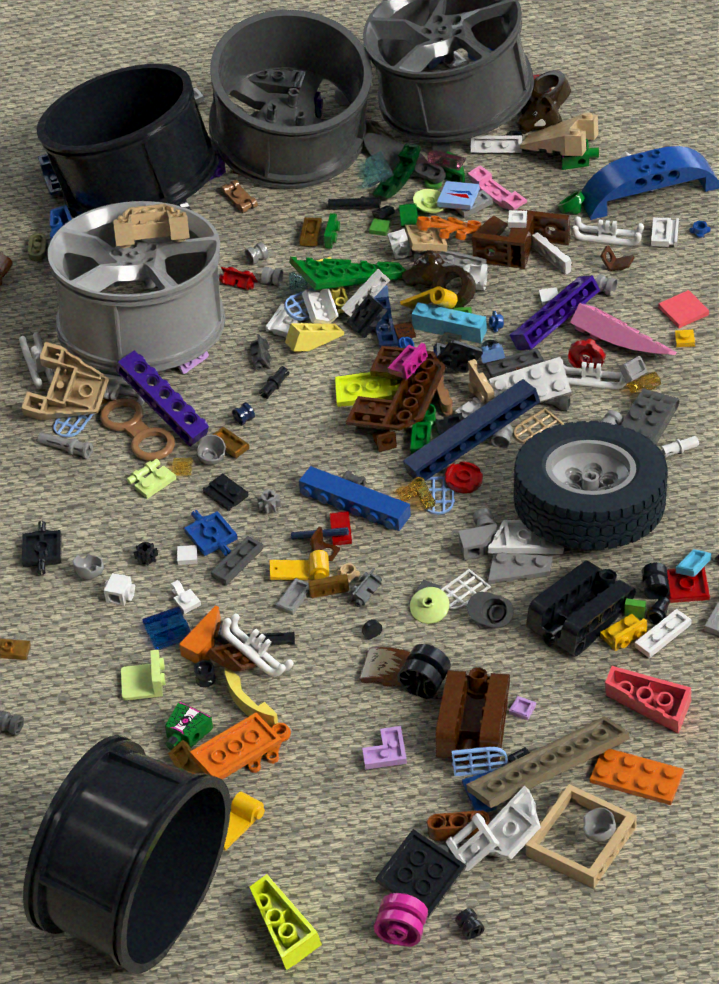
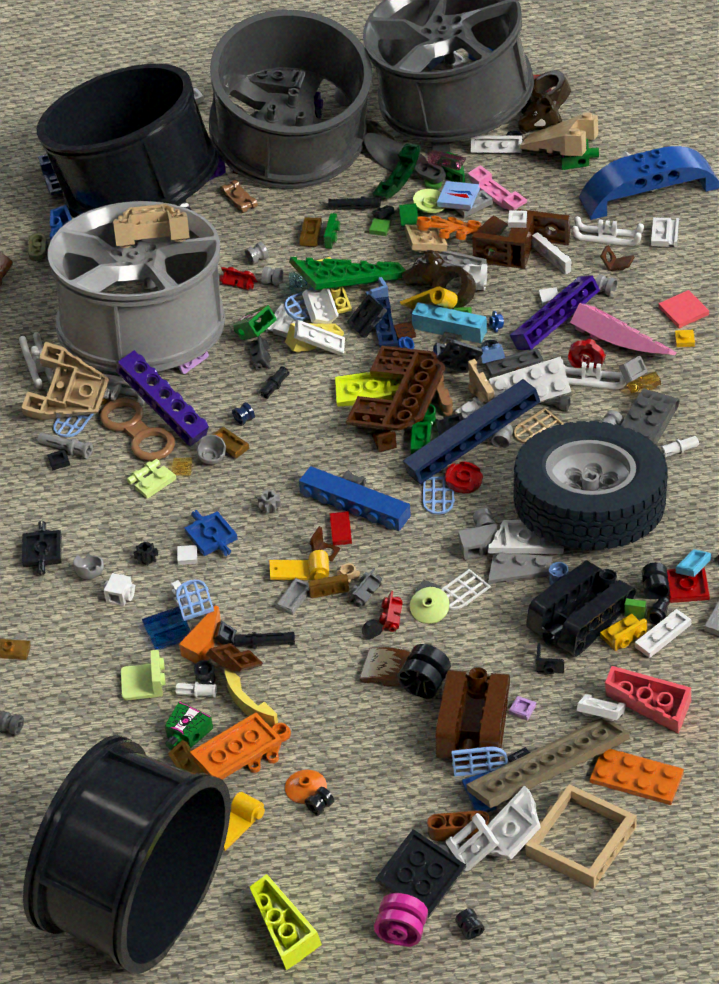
(58, 459): none -> black tile
(190, 605): none -> light blue window
(196, 689): none -> white axle
(225, 492): black plate -> none
(237, 560): dark grey plate -> none
(249, 328): none -> green torso
(253, 647): white piece -> none
(298, 791): none -> orange dish
(318, 801): none -> black wheel
(319, 337): none -> white tile
(326, 533): dark blue bar -> none
(371, 286): white plate -> none
(376, 170): clear light blue wing -> none
(389, 753): lavender plate -> none
(391, 606): none -> red hinge
(399, 244): white brick -> none
(408, 361): dark pink bracket -> none
(417, 488): clear yellow bar -> none
(490, 609): dark grey piece -> none
(548, 665): none -> black bracket
(557, 571): none -> medium blue wheel
(572, 203): green piece -> none
(599, 825): light grey hair -> none
(607, 710): none -> white plate
(700, 229): blue plate -> none

